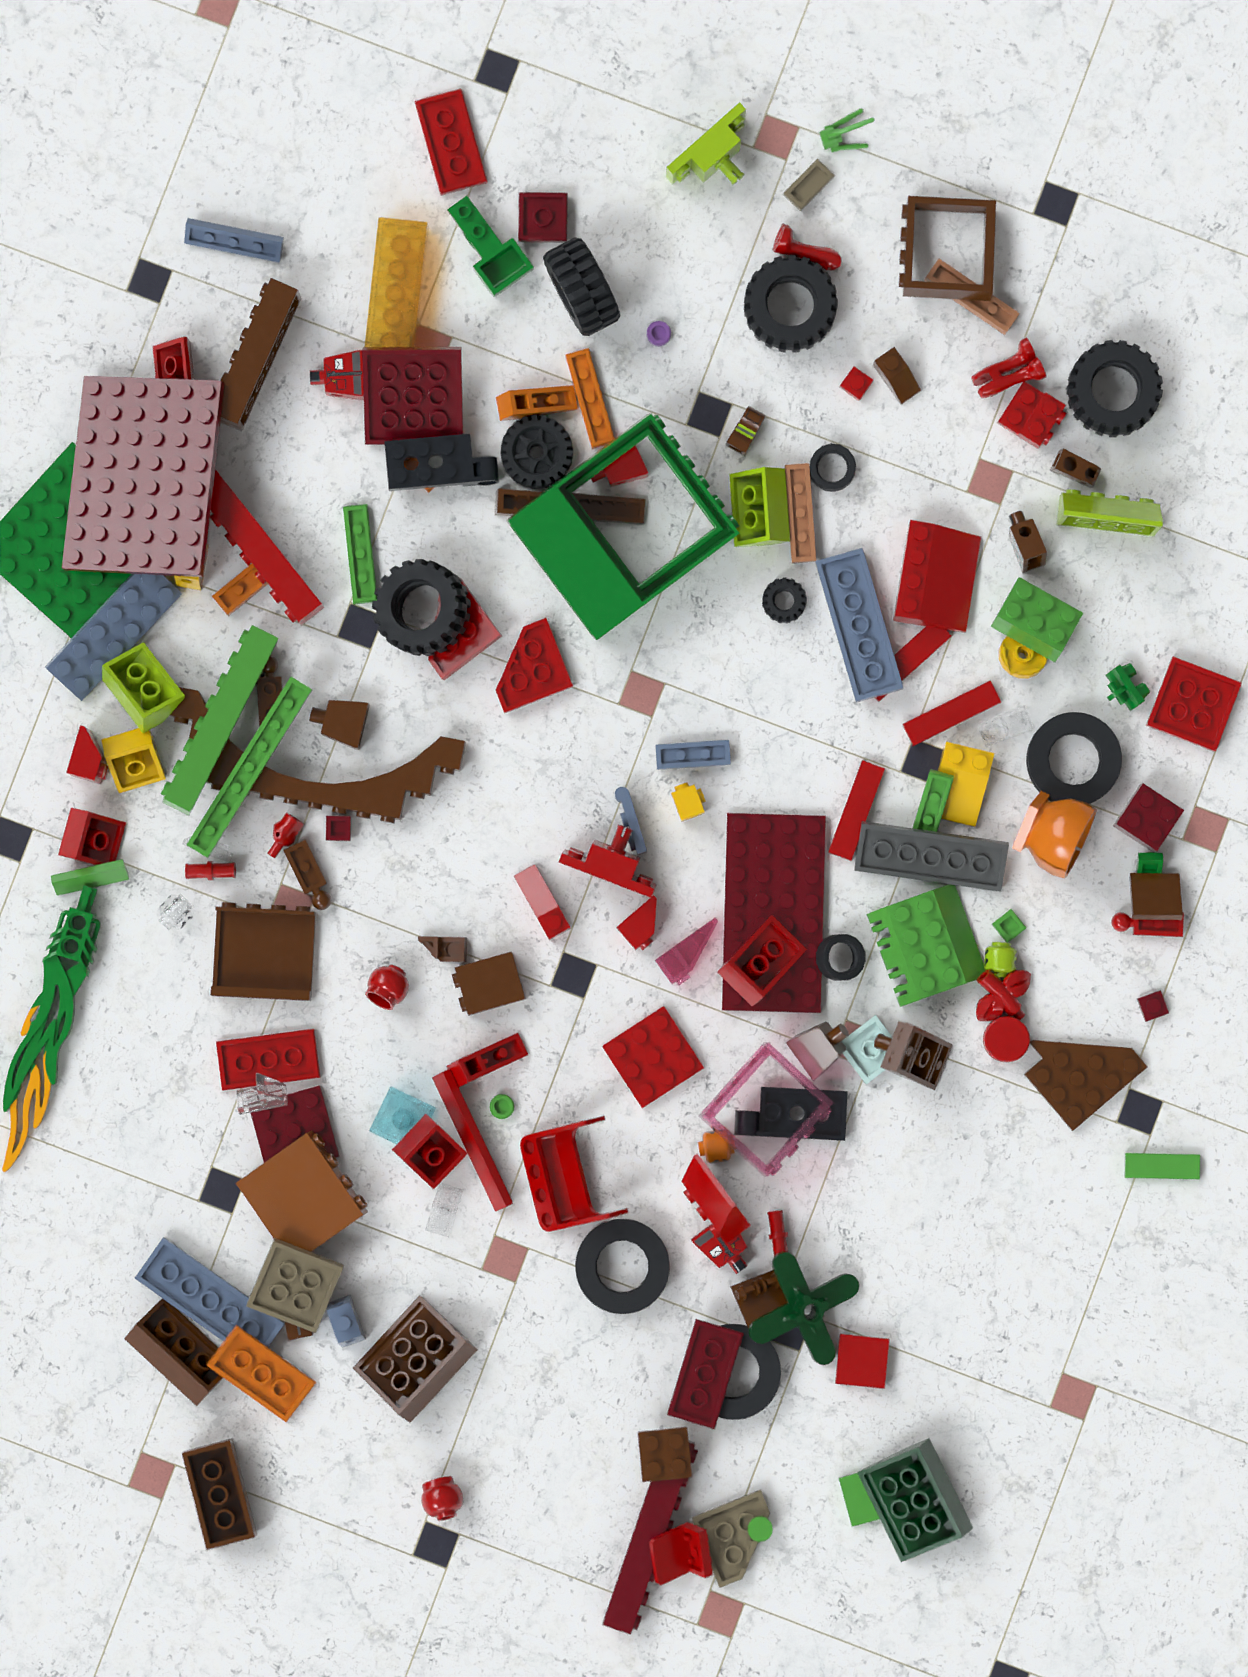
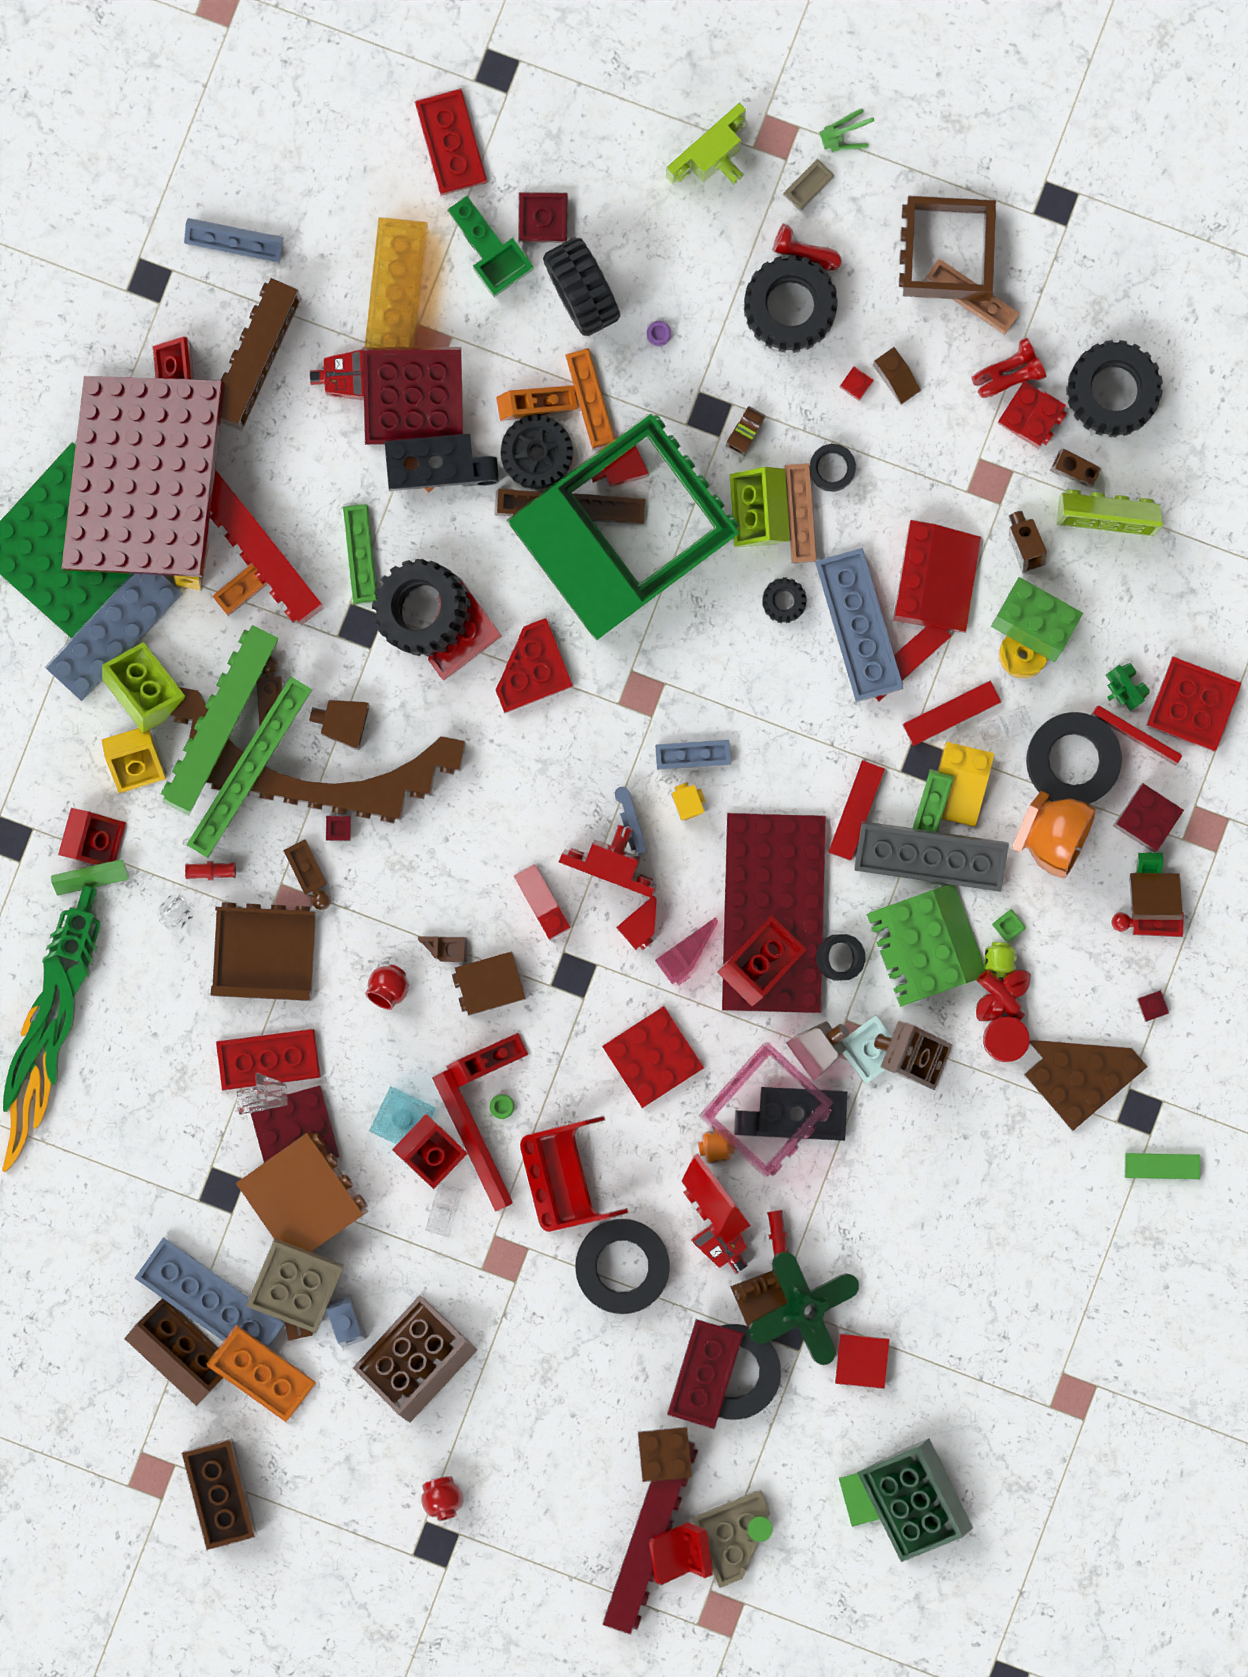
(87, 758): red slope -> none
(285, 833): red piece -> none
(1137, 735): none -> red tile

